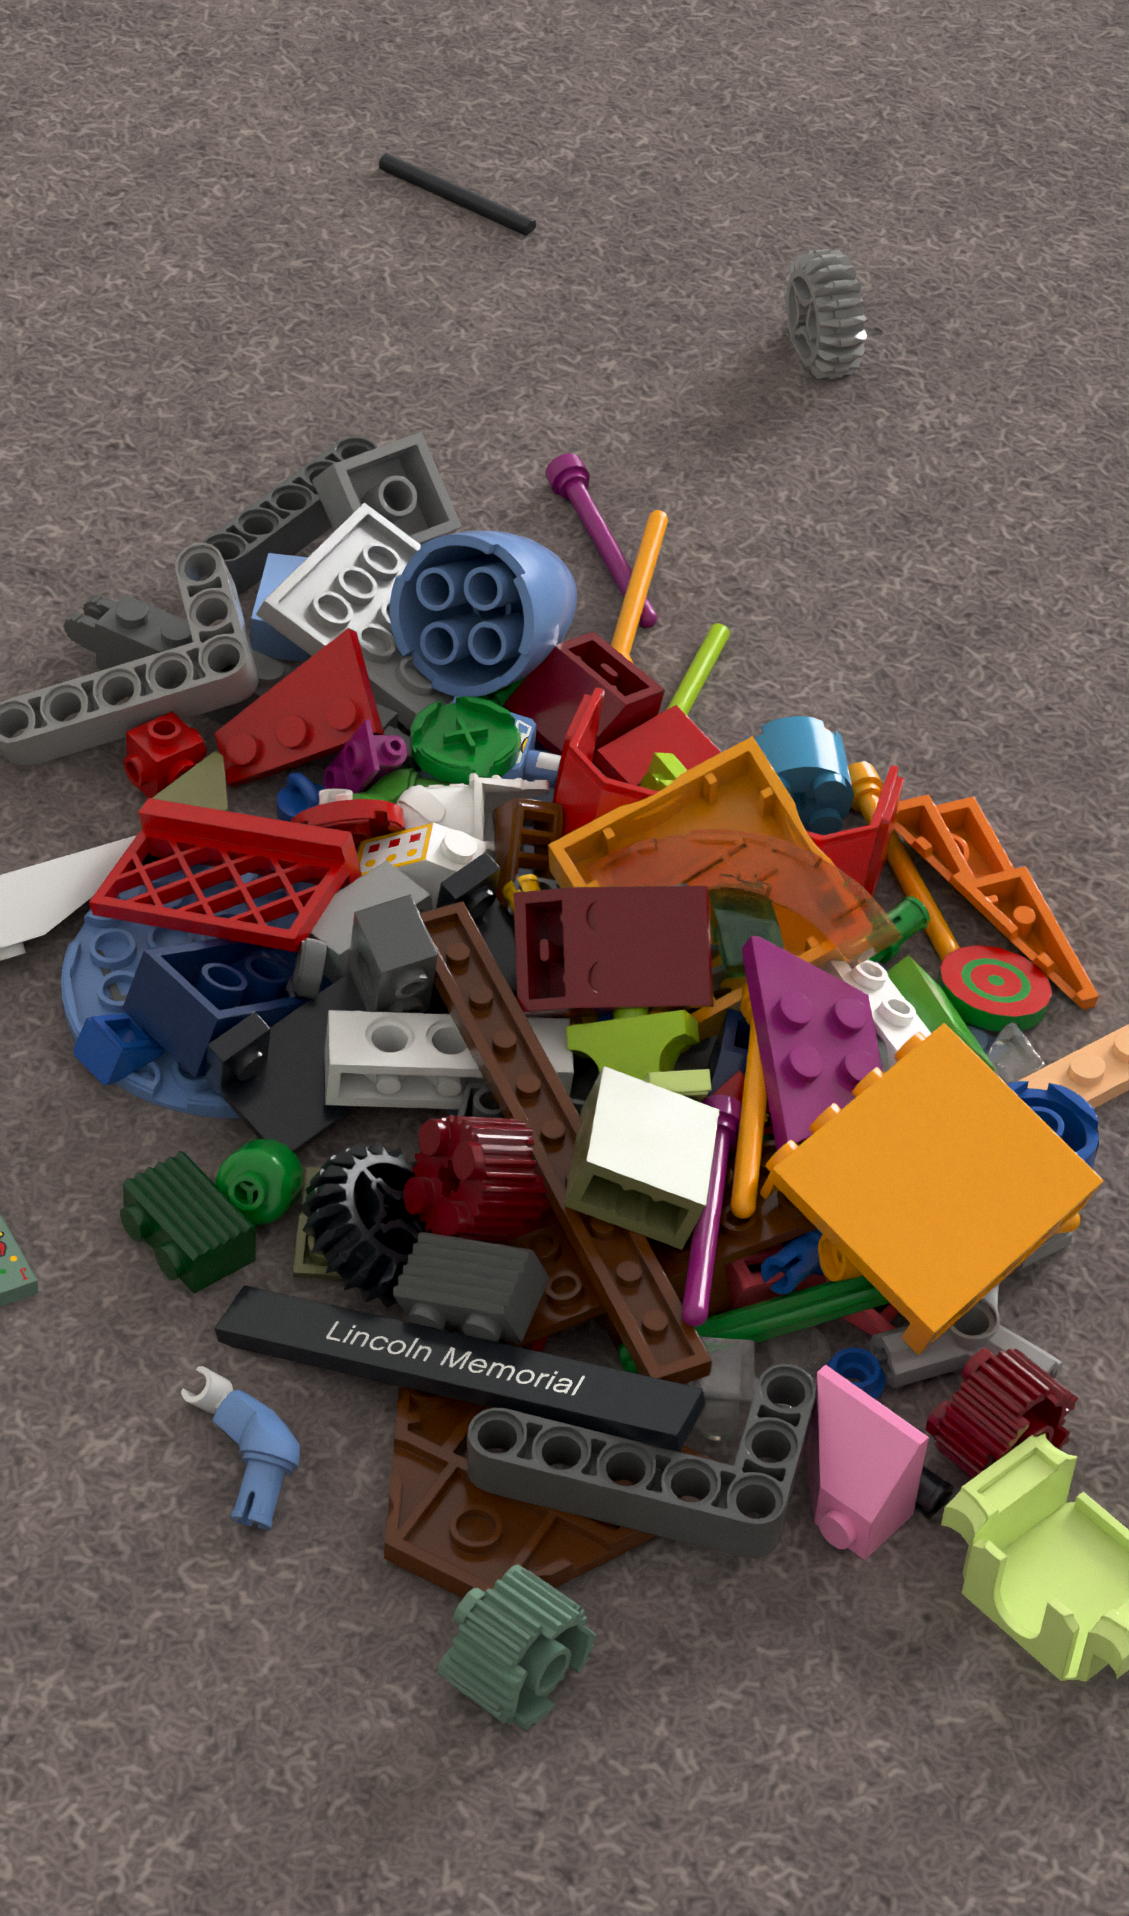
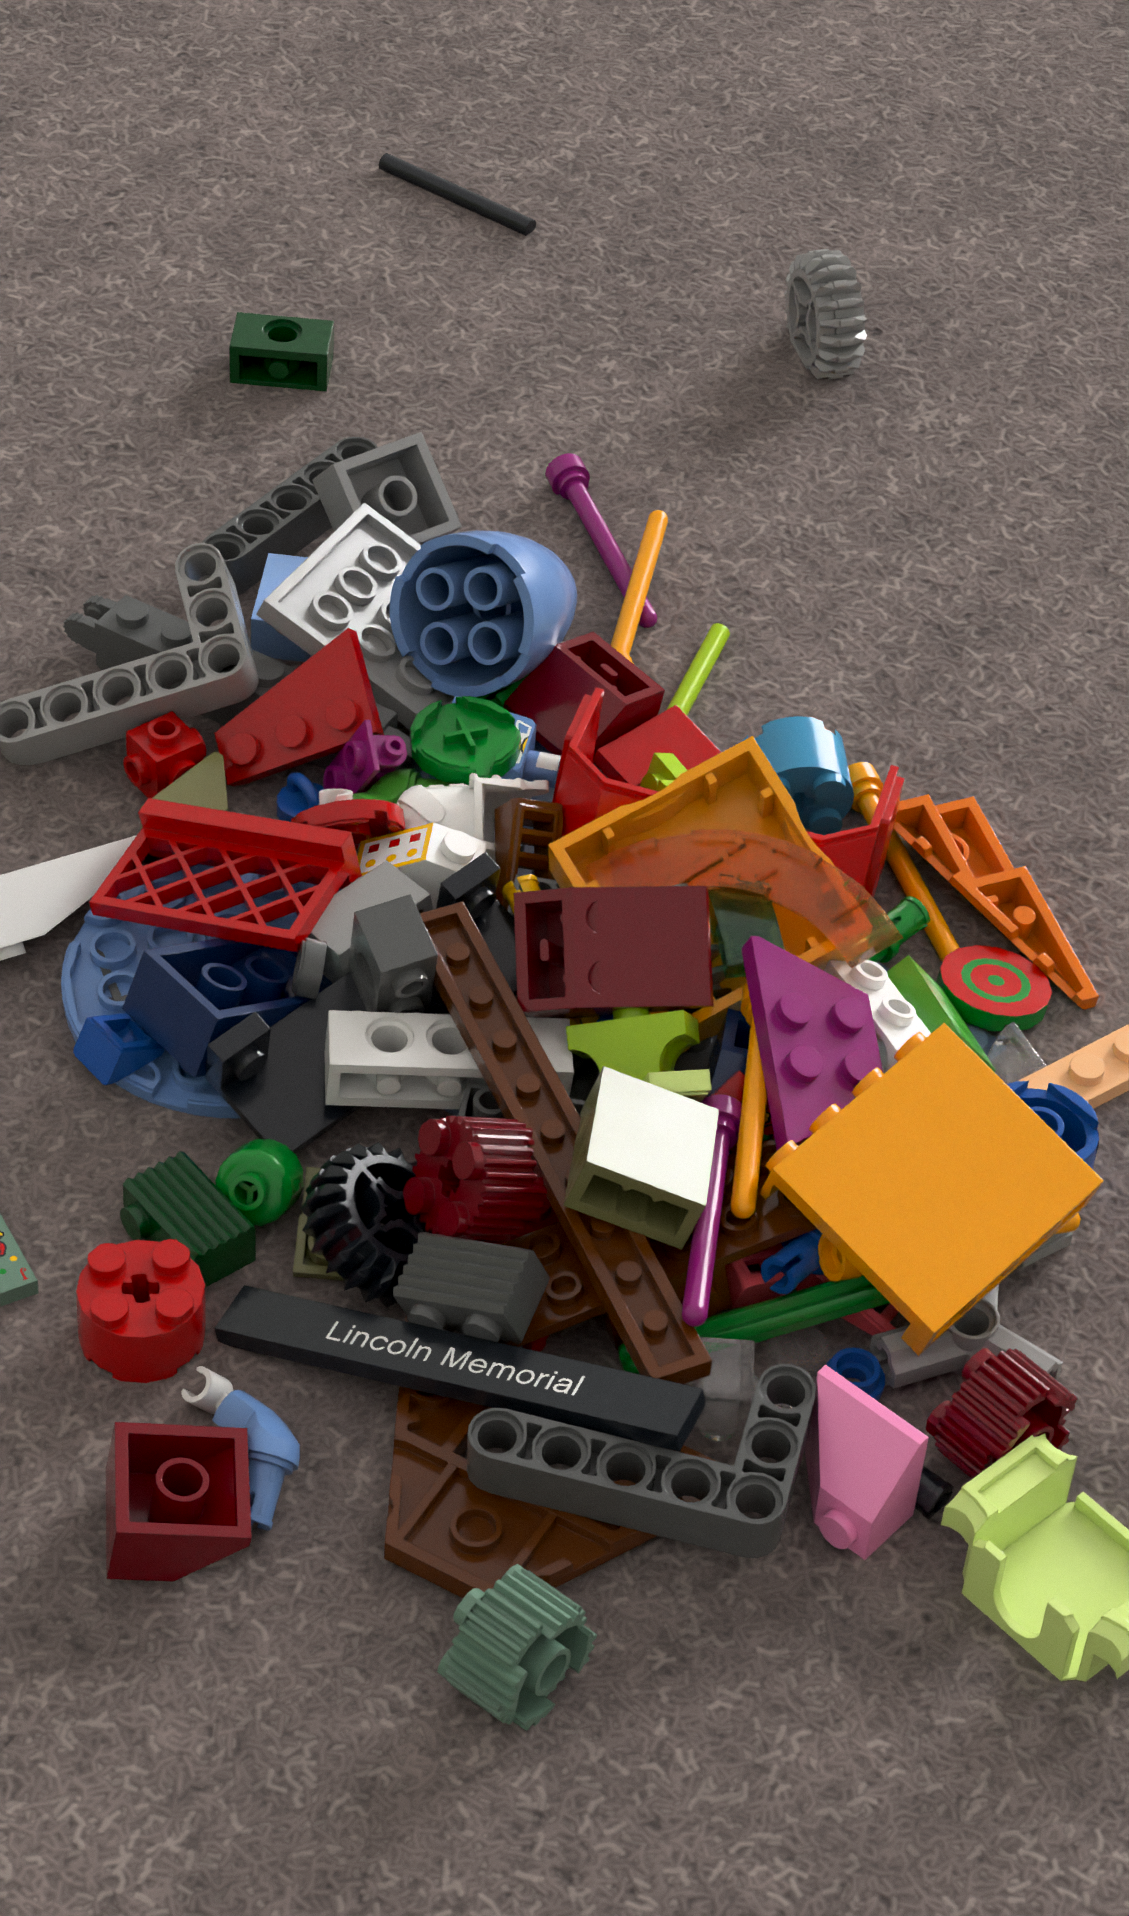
(141, 1309): none -> red brick
(175, 1499): none -> dark red slope
(281, 351): none -> dark green brick

